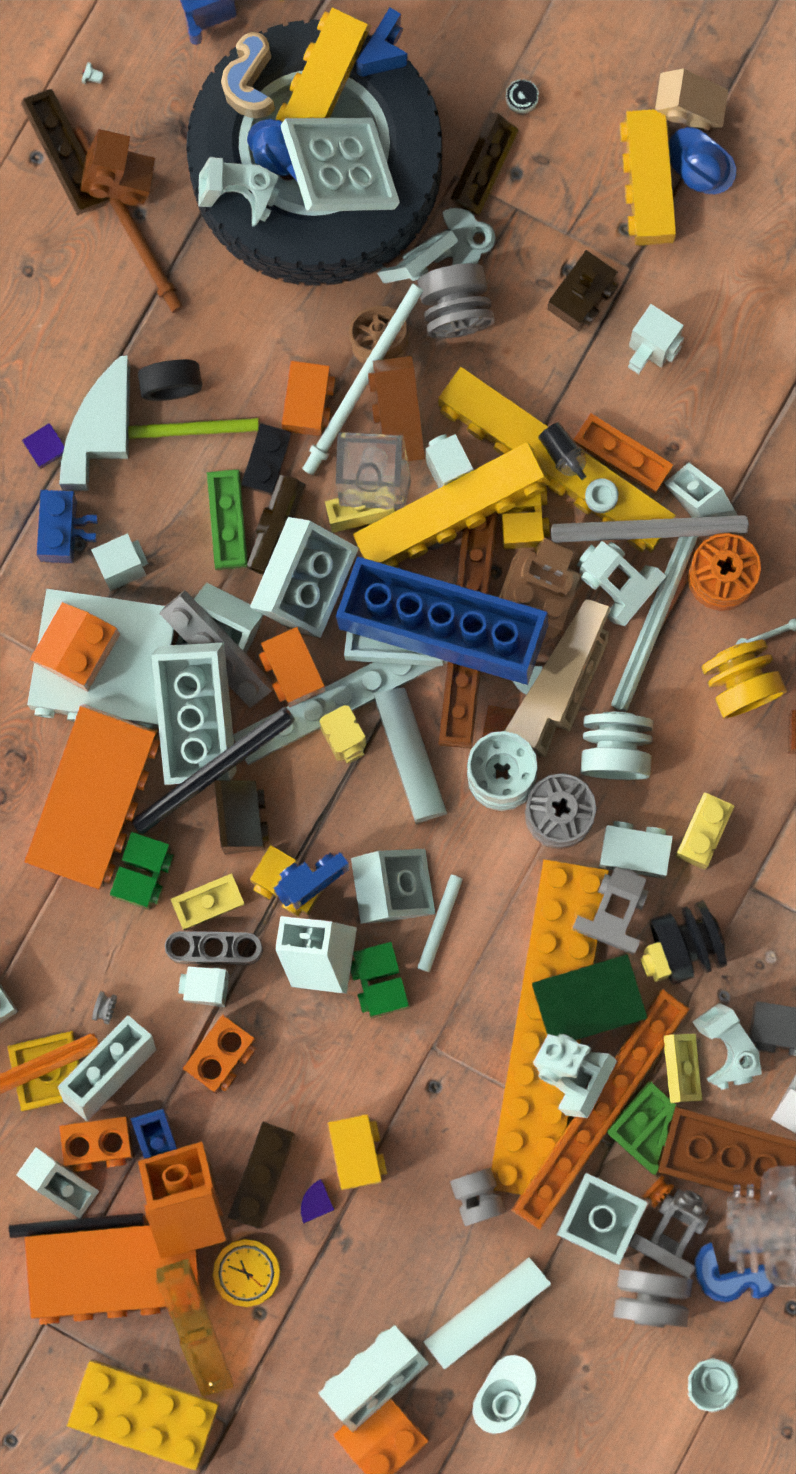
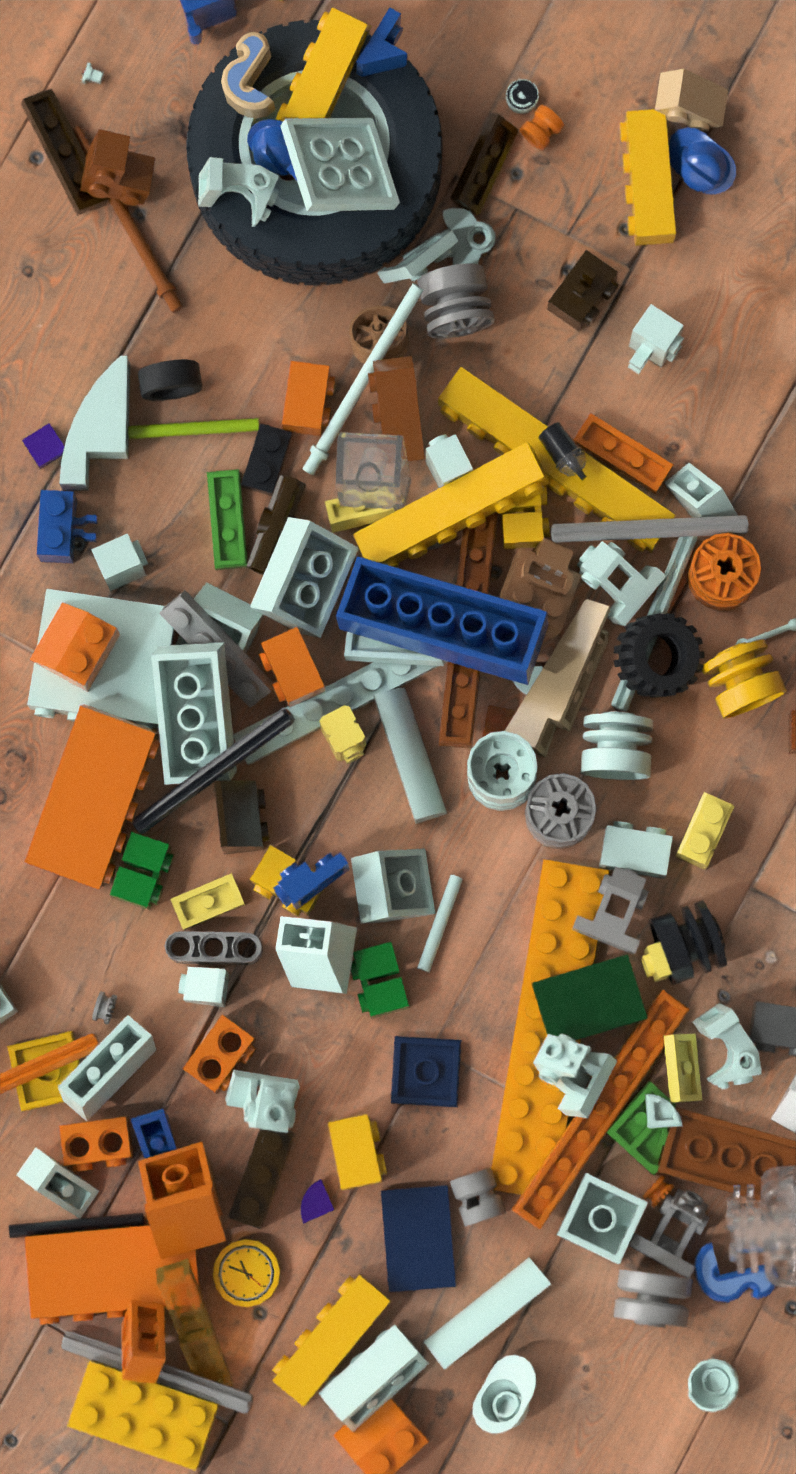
(143, 1341): none -> orange brick
(169, 1375): none -> light grey axle
(272, 1107): none -> light aqua tile
(331, 1340): none -> yellow brick
(418, 1238): none -> dark blue tile
(426, 1071): none -> dark blue tile
(541, 128): none -> orange wheel
(601, 495): light aqua tile -> none
(661, 1112): none -> light aqua tile
(683, 649): none -> black tyre

